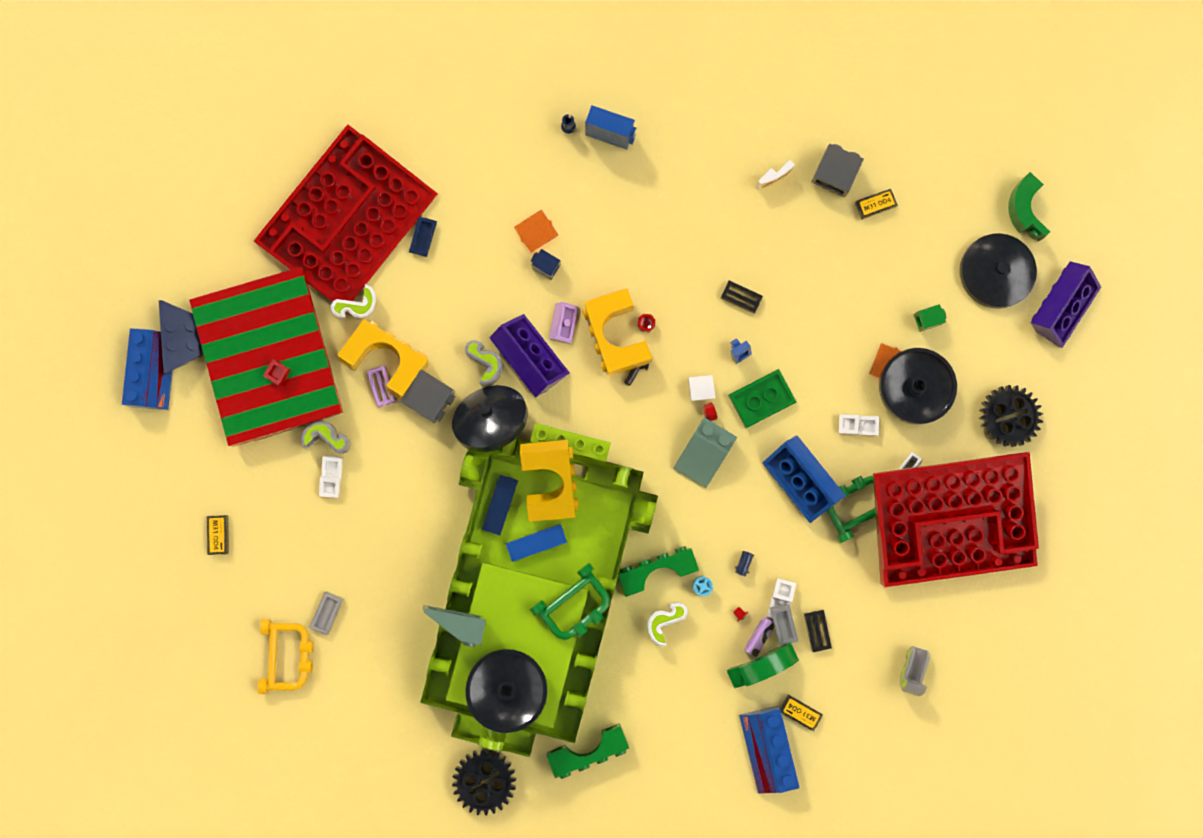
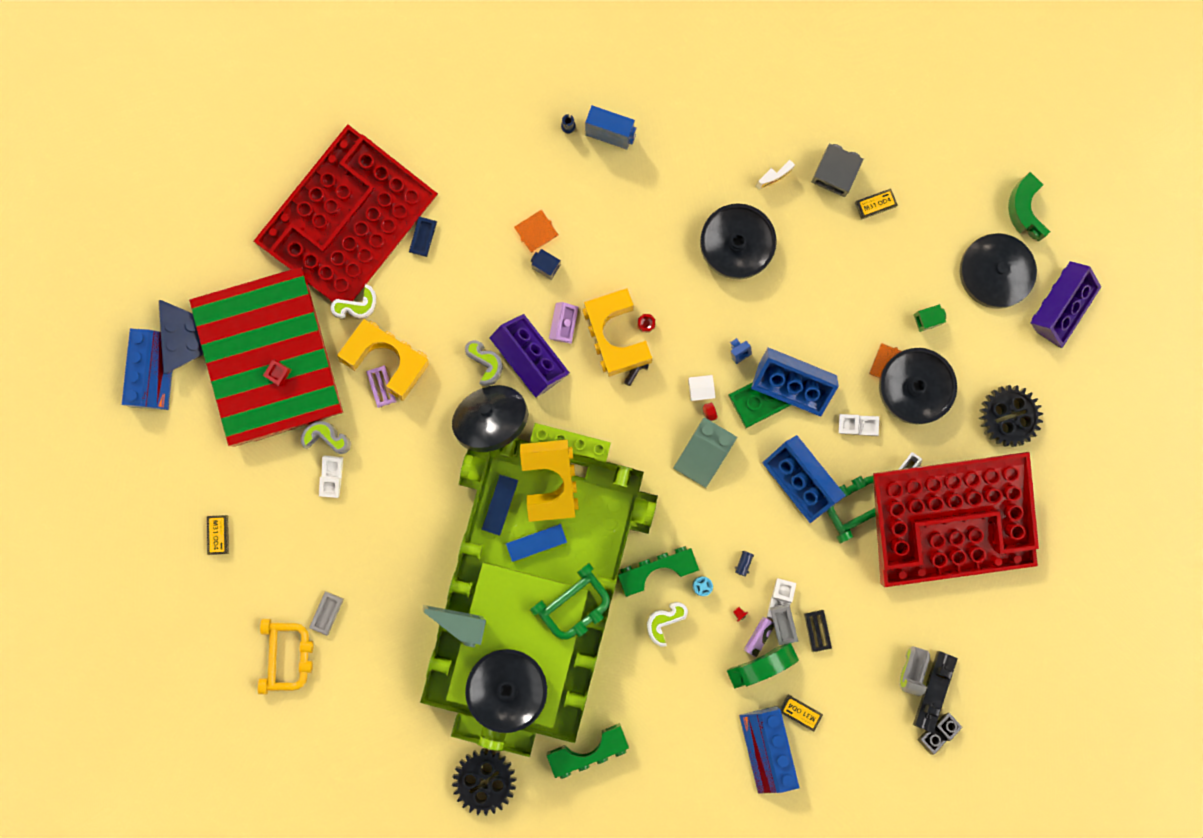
(428, 397): dark grey brick -> none
(738, 241): none -> black dish
(738, 303): black tile -> none
(795, 382): none -> blue slope
(937, 687): none -> black hinge
(944, 731): none -> slope

